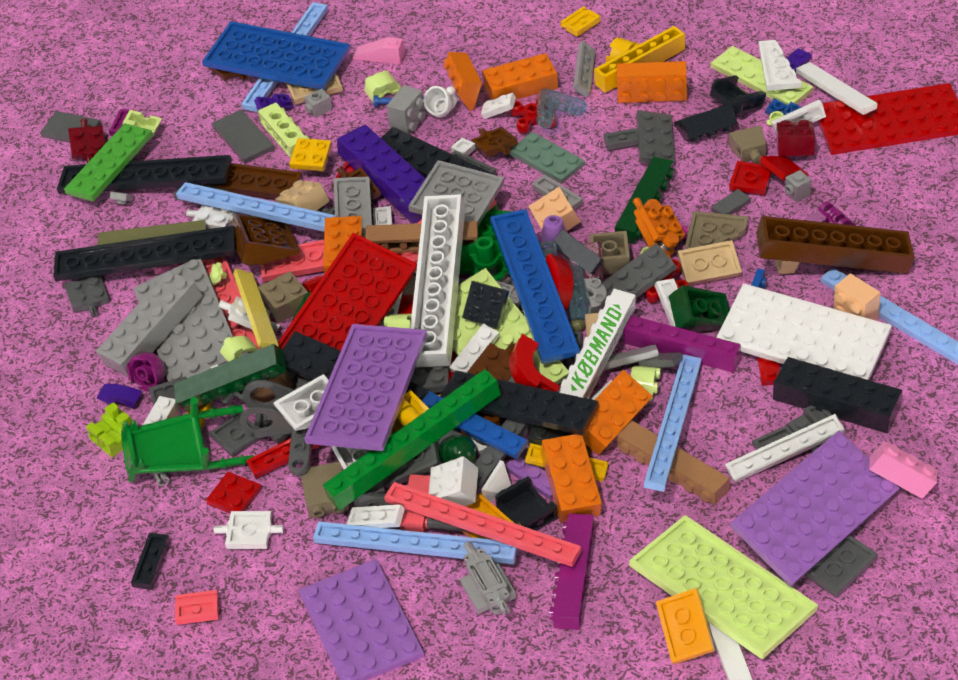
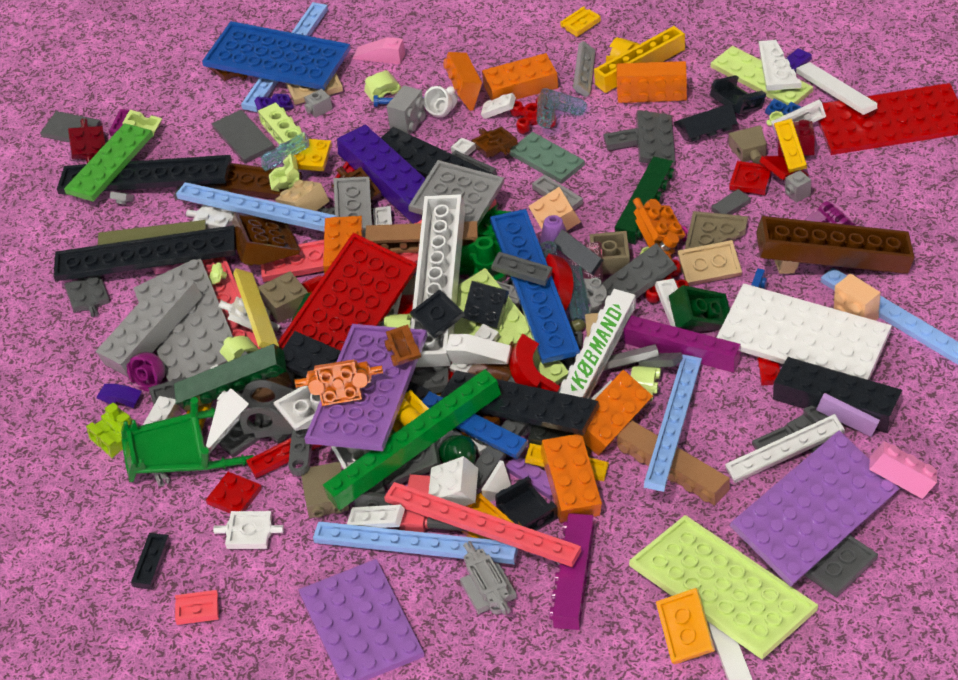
(226, 416): none -> white slope
(277, 155): none -> clear light blue plate
(285, 176): none -> yellowish green cylinder
(339, 380): none -> orange piece
(402, 345): none -> dark orange cylinder
(437, 313): none -> black plate
(476, 350): none -> white slope
(522, 268): none -> dark grey plate
(790, 145): none -> yellow plate
(848, 415): none -> lavender tile

